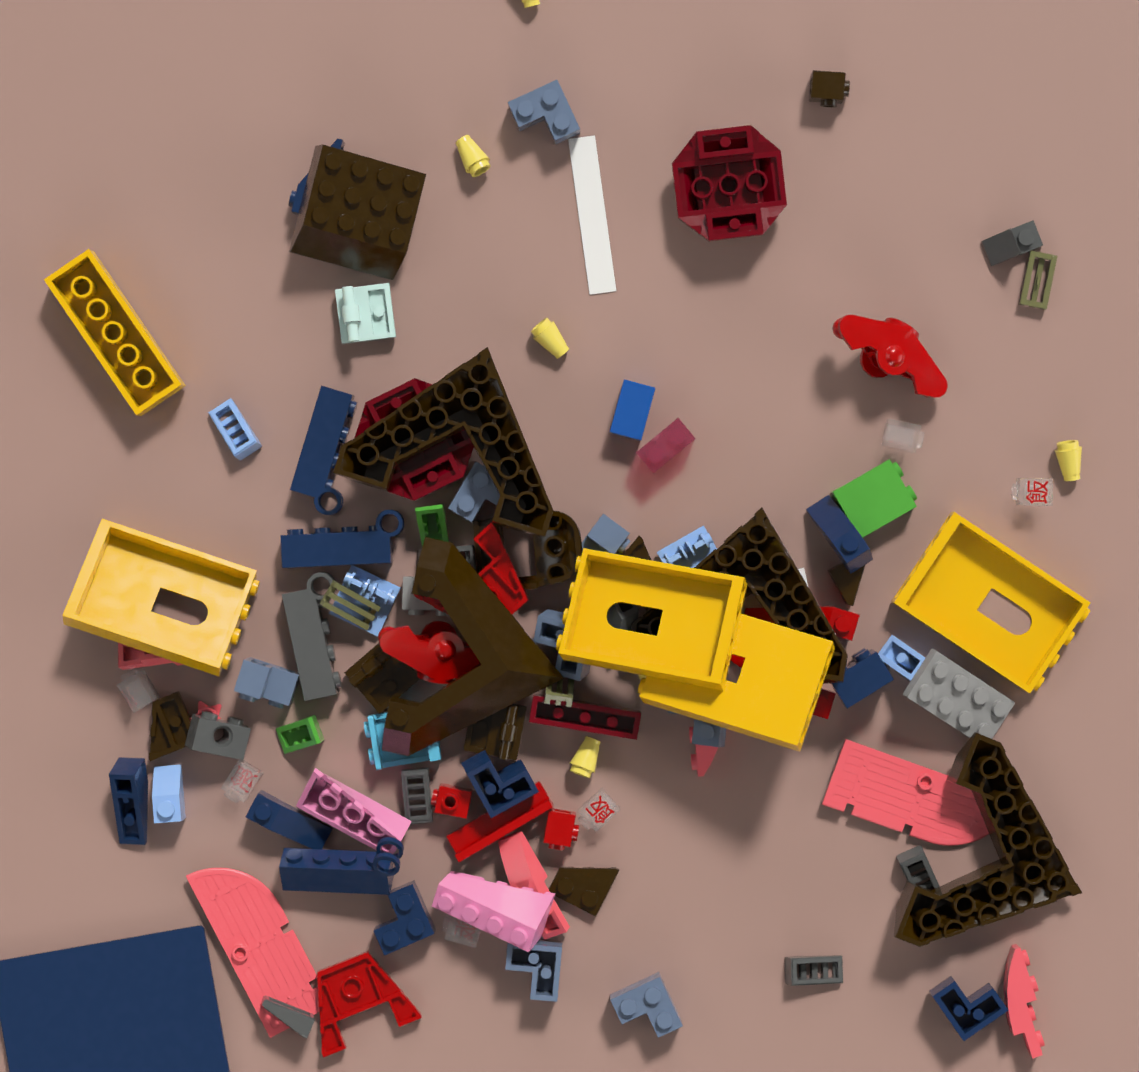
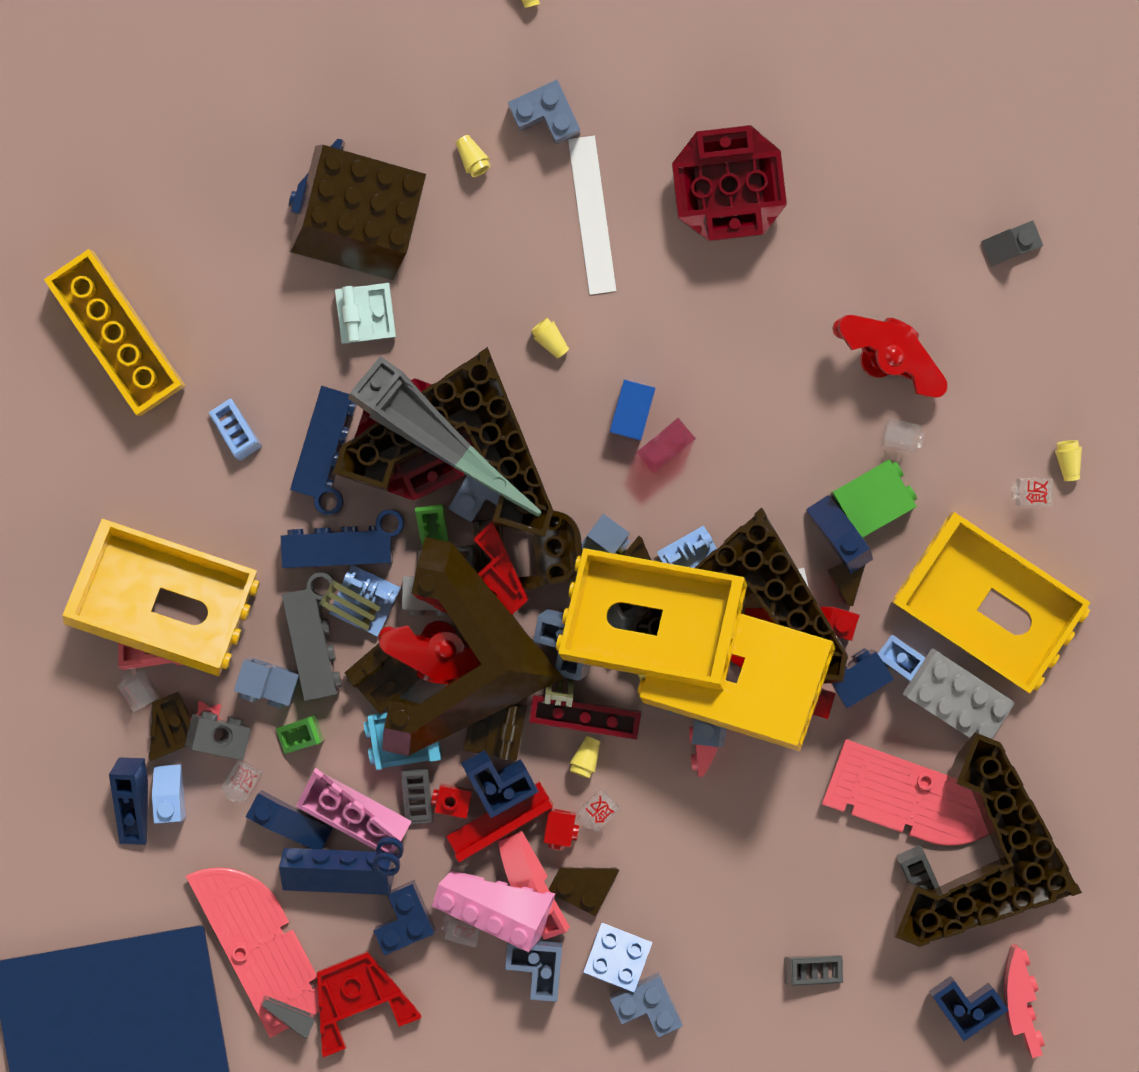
(403, 409): none -> dark grey plate
(617, 957): none -> light blue hinge
(828, 88): dark brown brick -> none
(1027, 277): olive tile -> none

